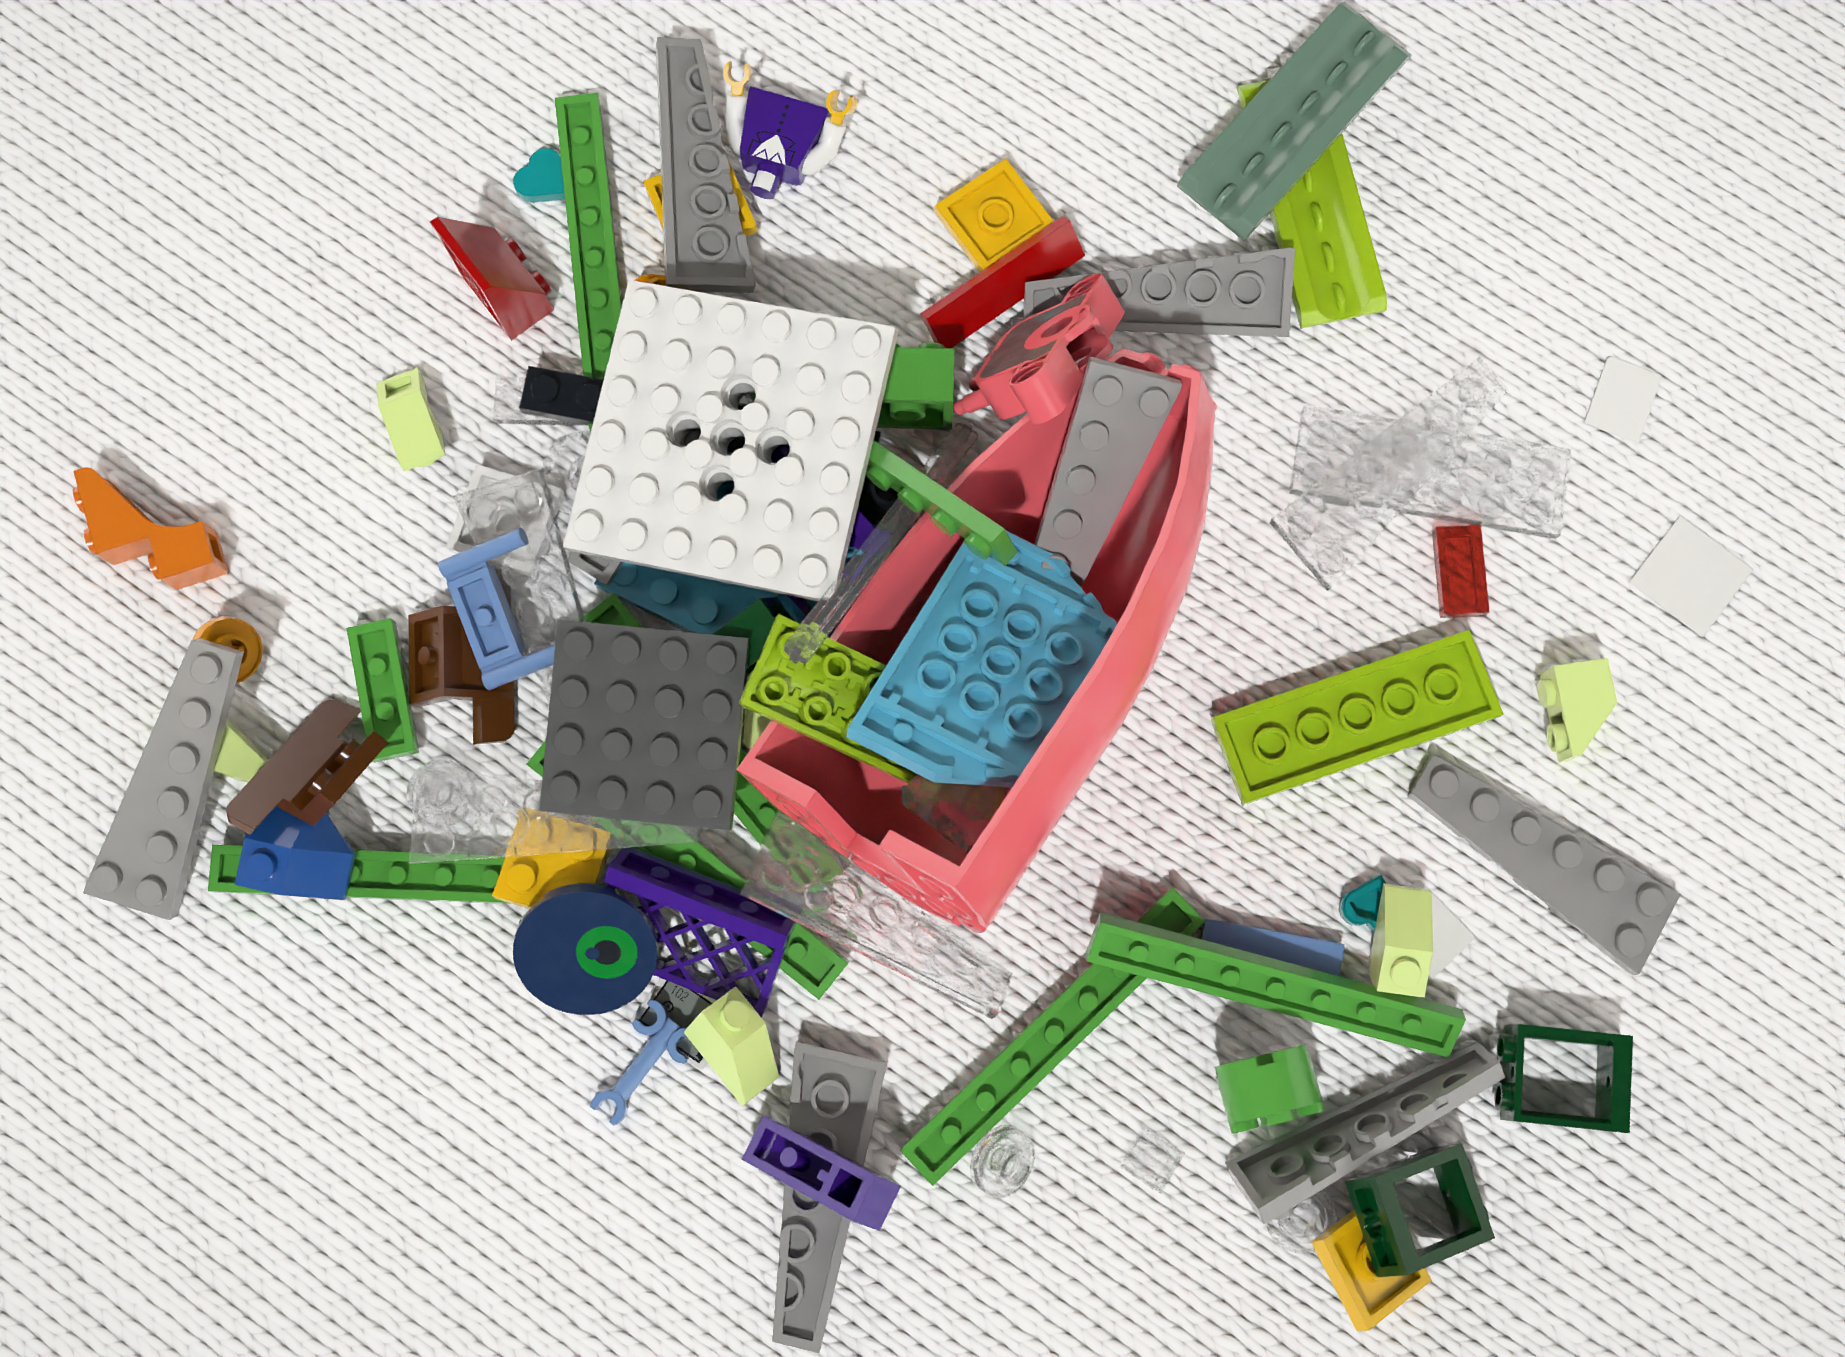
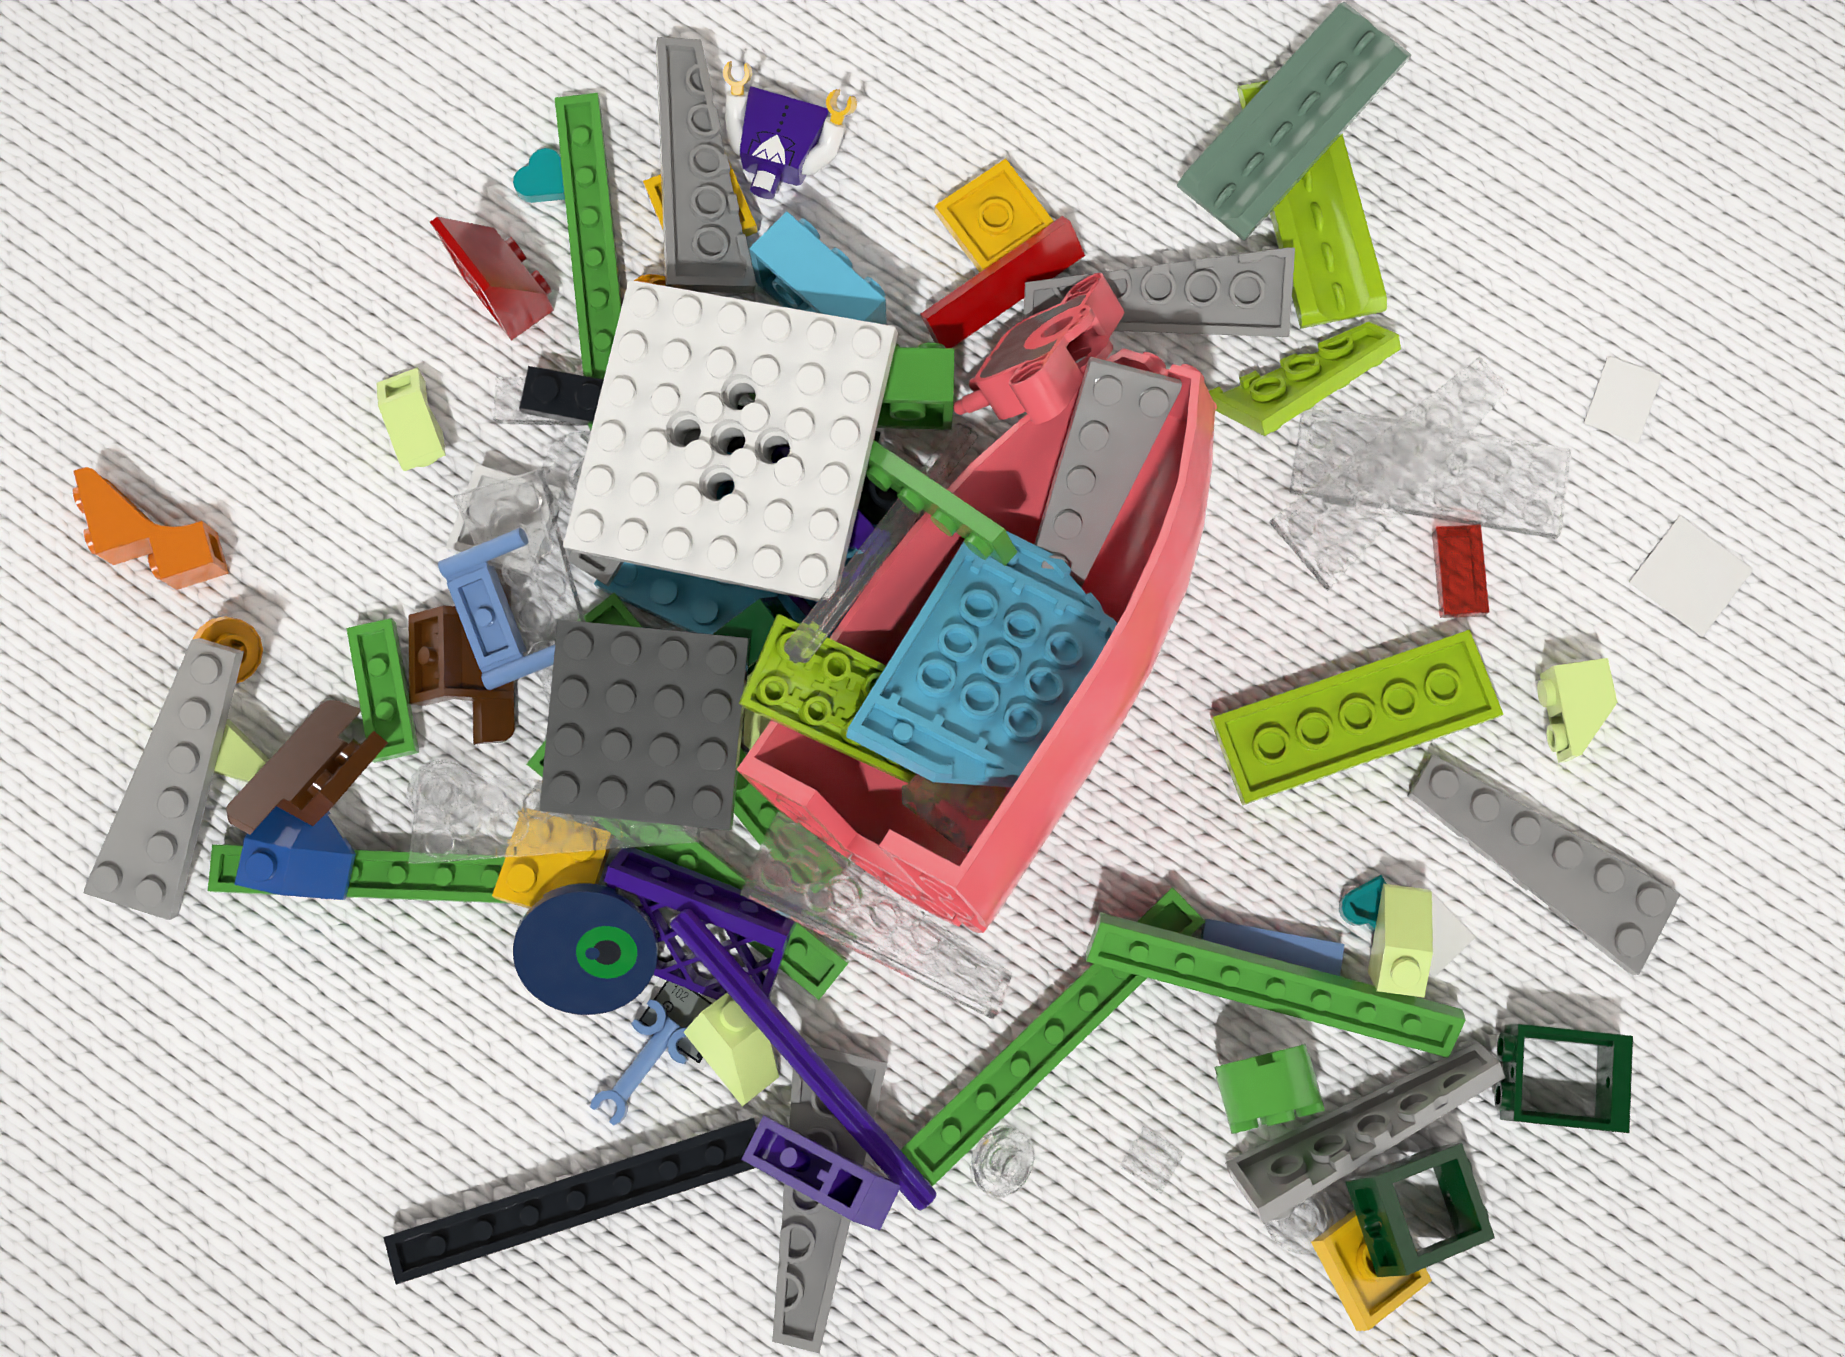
(569, 1202): none -> black plate
(803, 1058): none -> dark purple axle
(810, 277): none -> medium azure brick
(1305, 379): none -> lime wing

